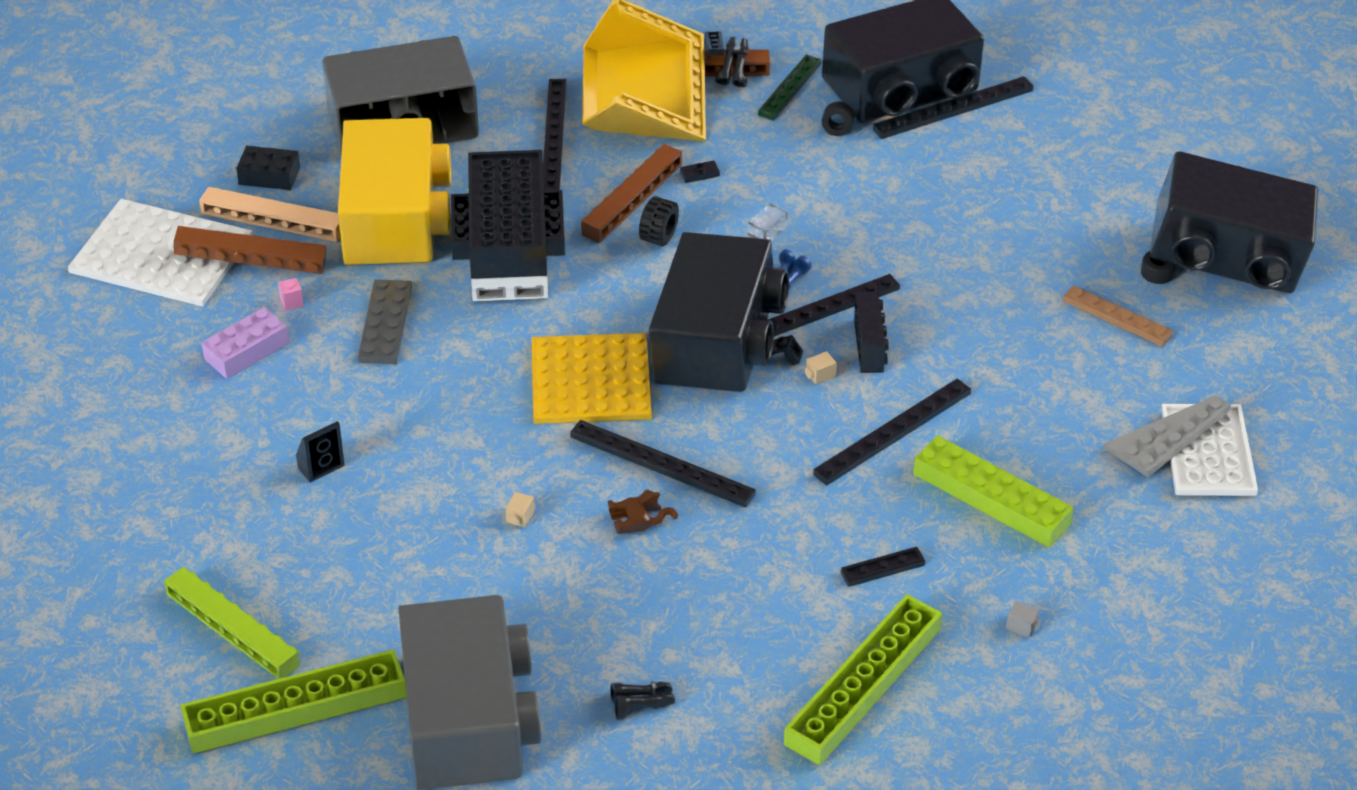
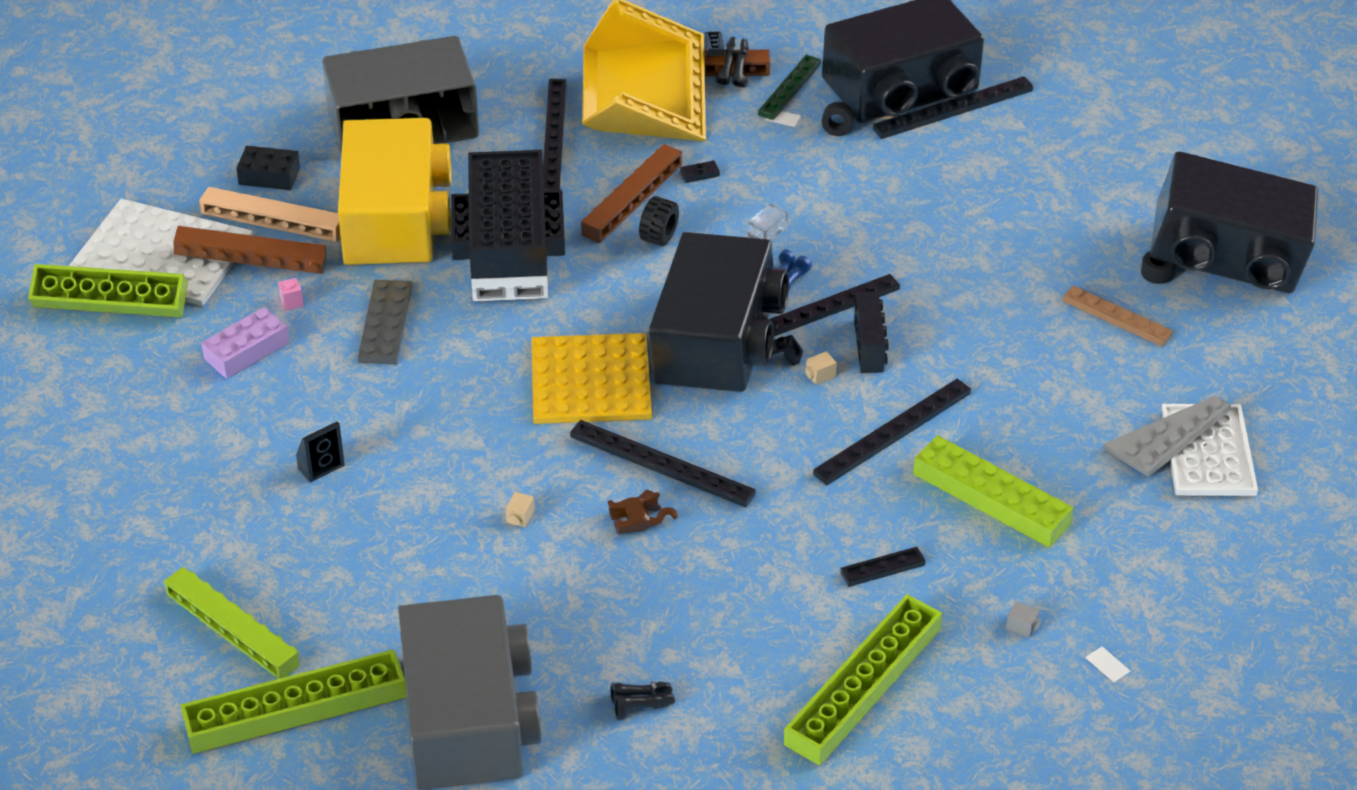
(108, 290): none -> lime brick
(786, 119): none -> white sticker
(1107, 664): none -> white sticker

